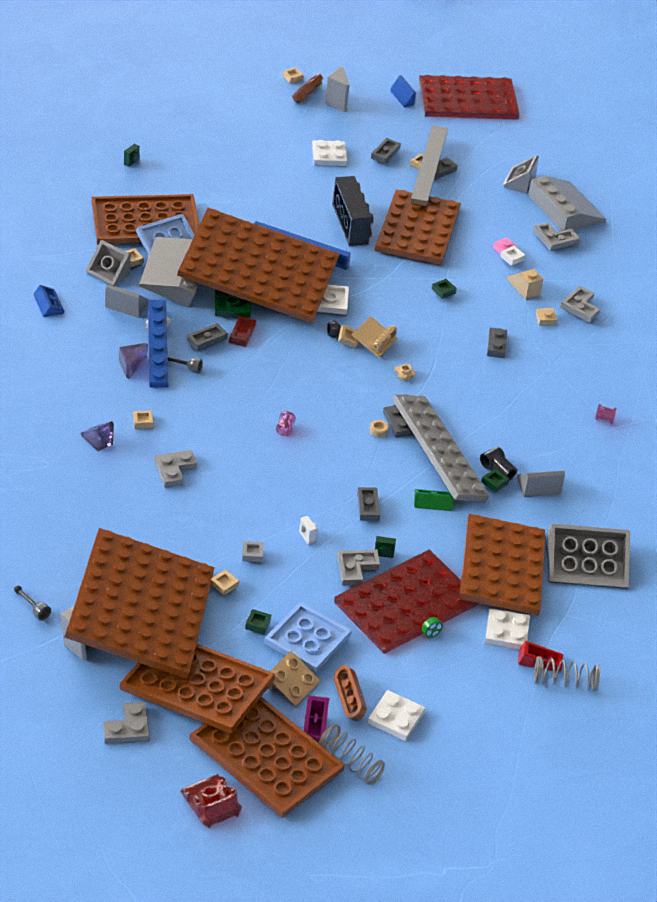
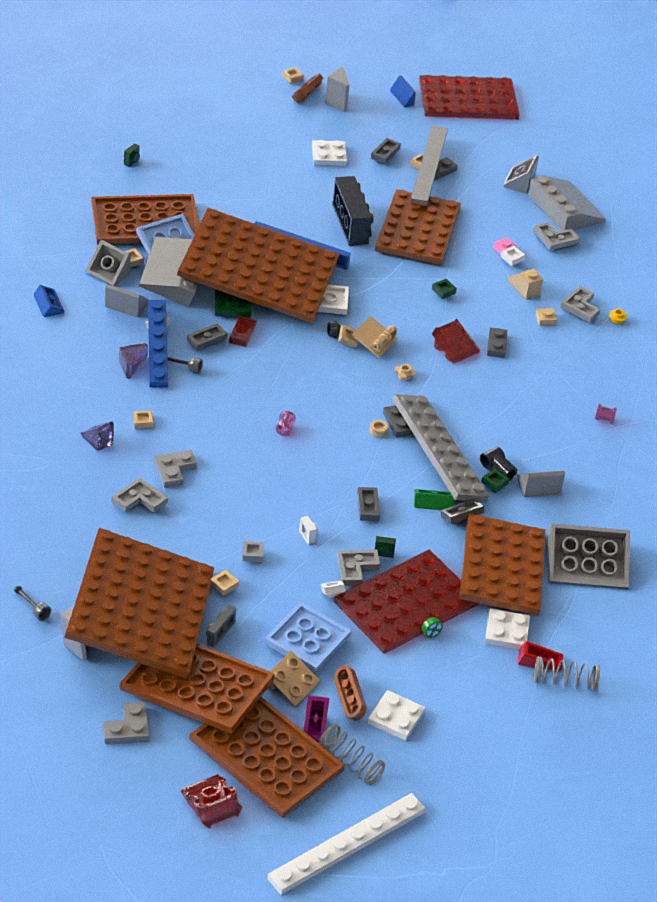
(137, 493): none -> light grey plate
(221, 626): none -> dark grey plate
(258, 621): dark green plate -> none
(333, 588): none -> white plate
(345, 844): none -> white plate
(454, 341): none -> clear red slope
(461, 511): none -> dark grey plate
(618, 316): none -> yellow plate

